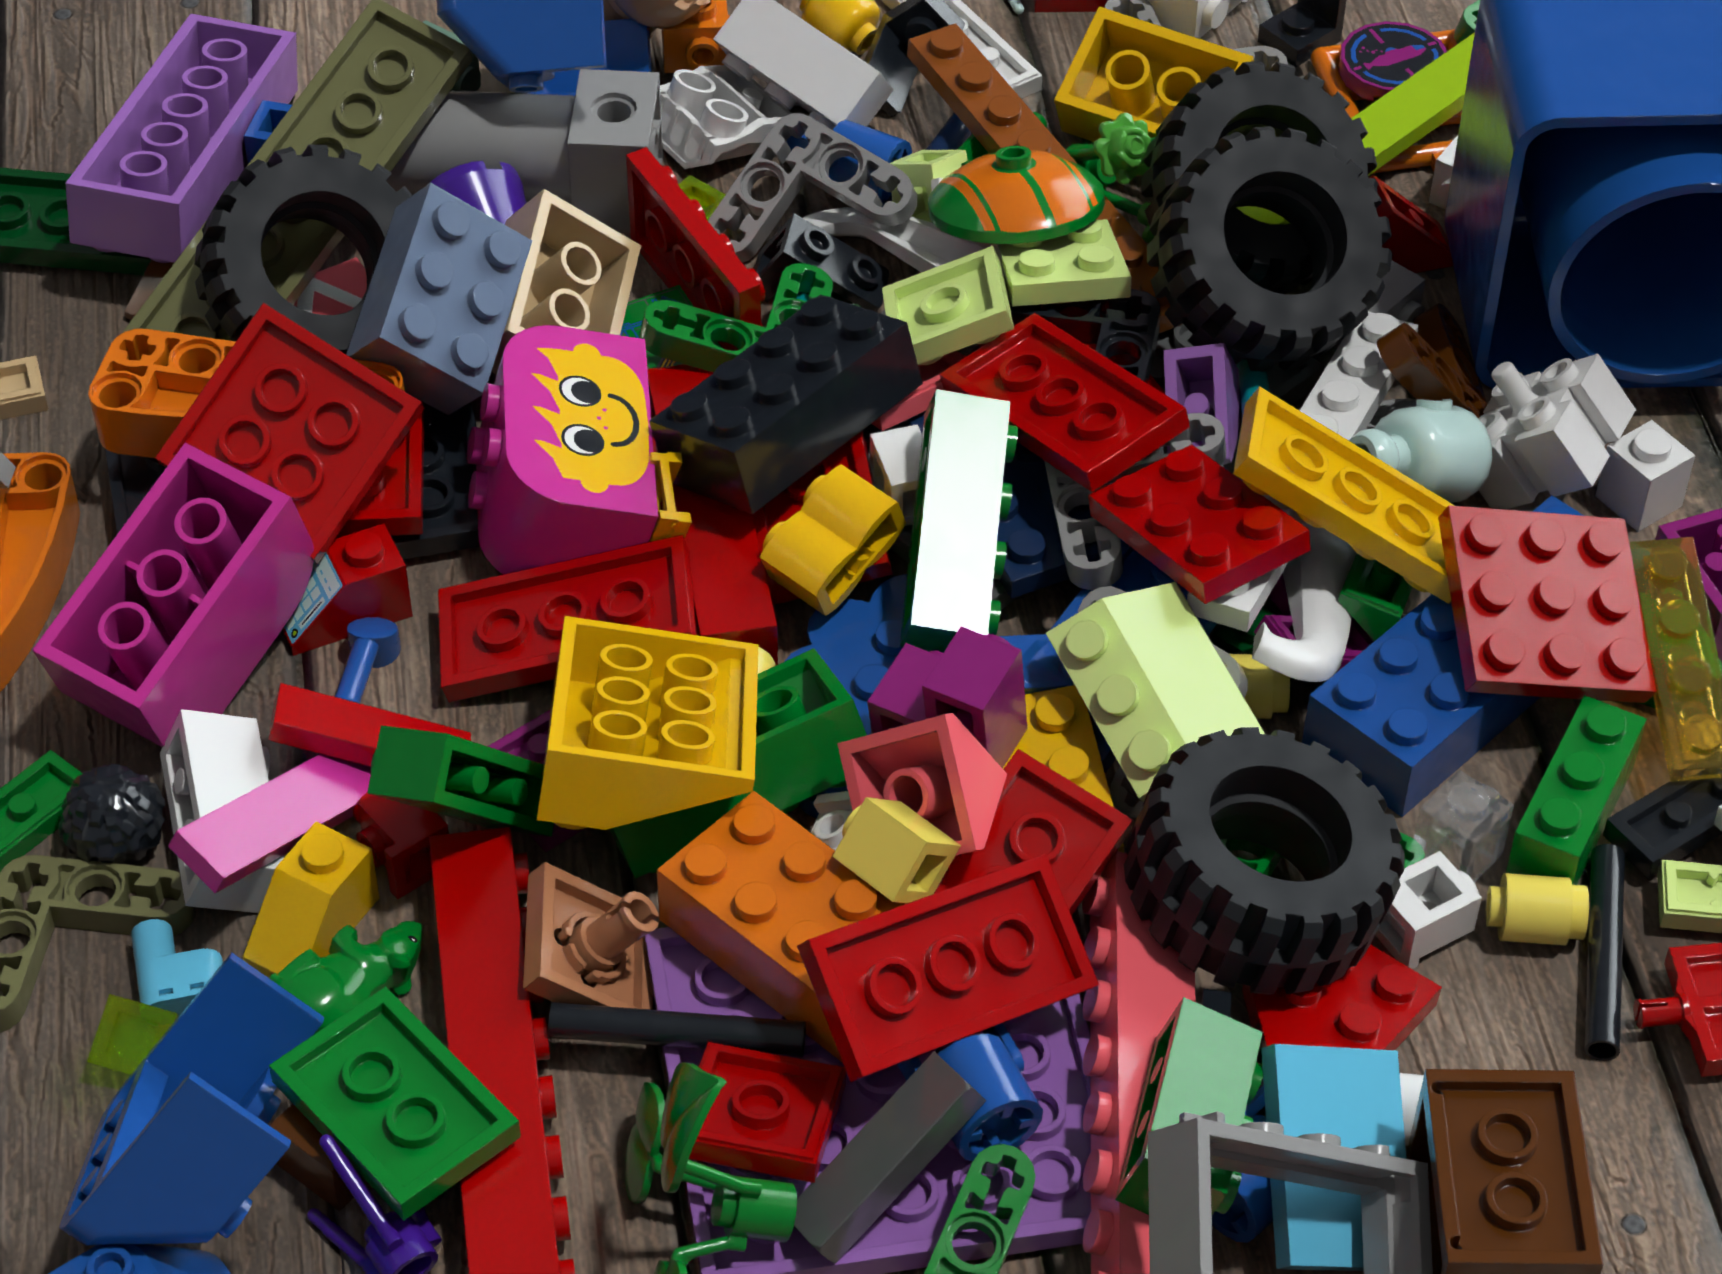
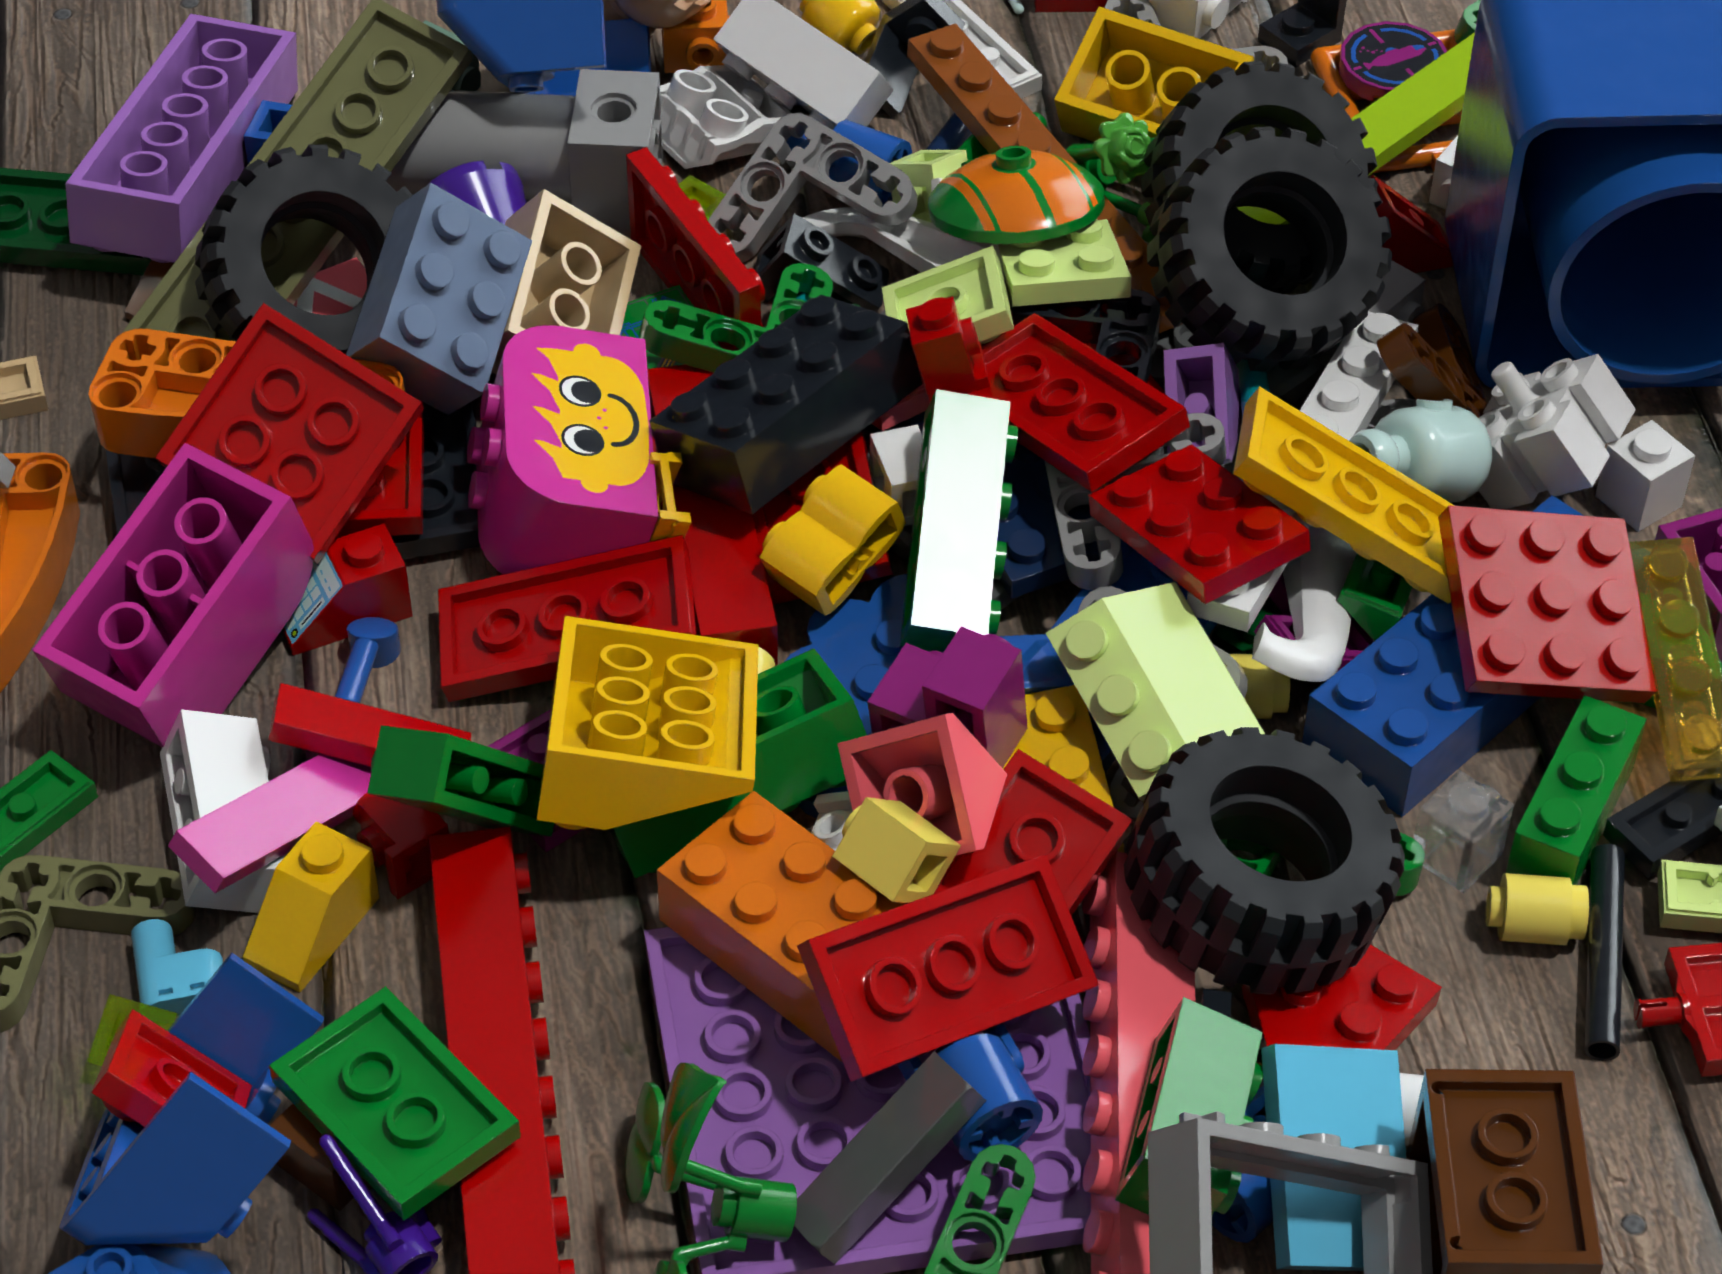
(112, 815): black piece -> none
(149, 1065): none -> red plate
(353, 970): green animal -> none
(598, 938): nougat plate -> none
(675, 1028): black piece -> none
(769, 1113): red tile -> none
(946, 348): none -> red brick
(1429, 909): white brick -> none

